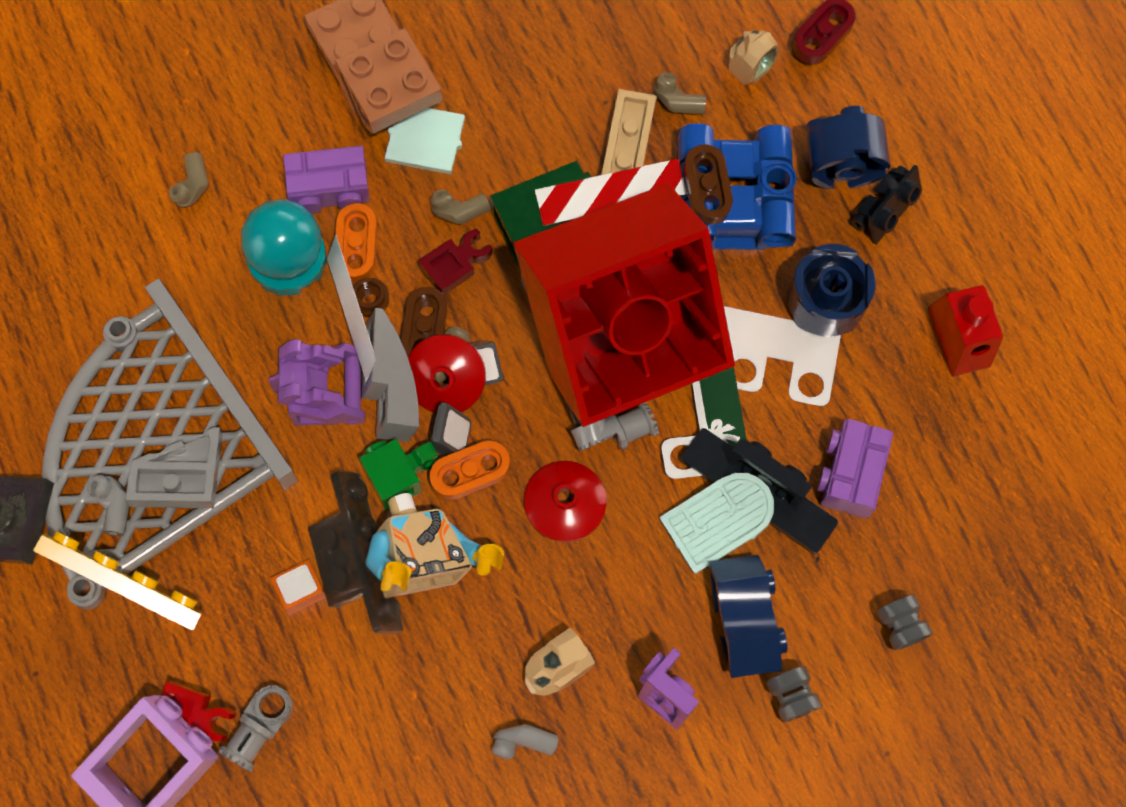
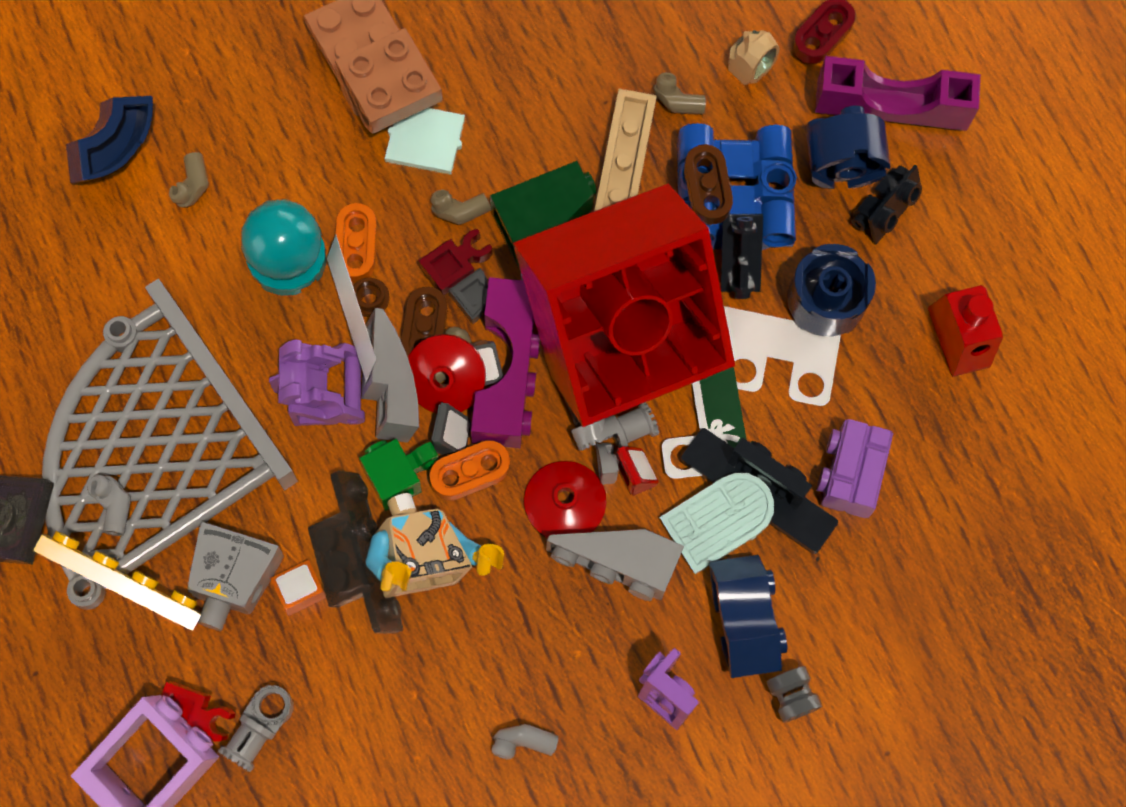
(114, 139): none -> dark blue brick
(177, 475): light grey wing -> none
(230, 573): none -> light grey torso
(327, 178): medium lavender brick -> none
(471, 295): none -> dark grey tile
(500, 409): none -> magenta arch
(558, 664): tan rock -> none
(591, 194): sticker -> none
(607, 463): none -> light grey tile
(627, 556): none -> light grey slope
(635, 470): none -> red slope
(742, 254): none -> black hinge
(903, 619): dark grey wheel -> none
(940, 100): none -> magenta arch

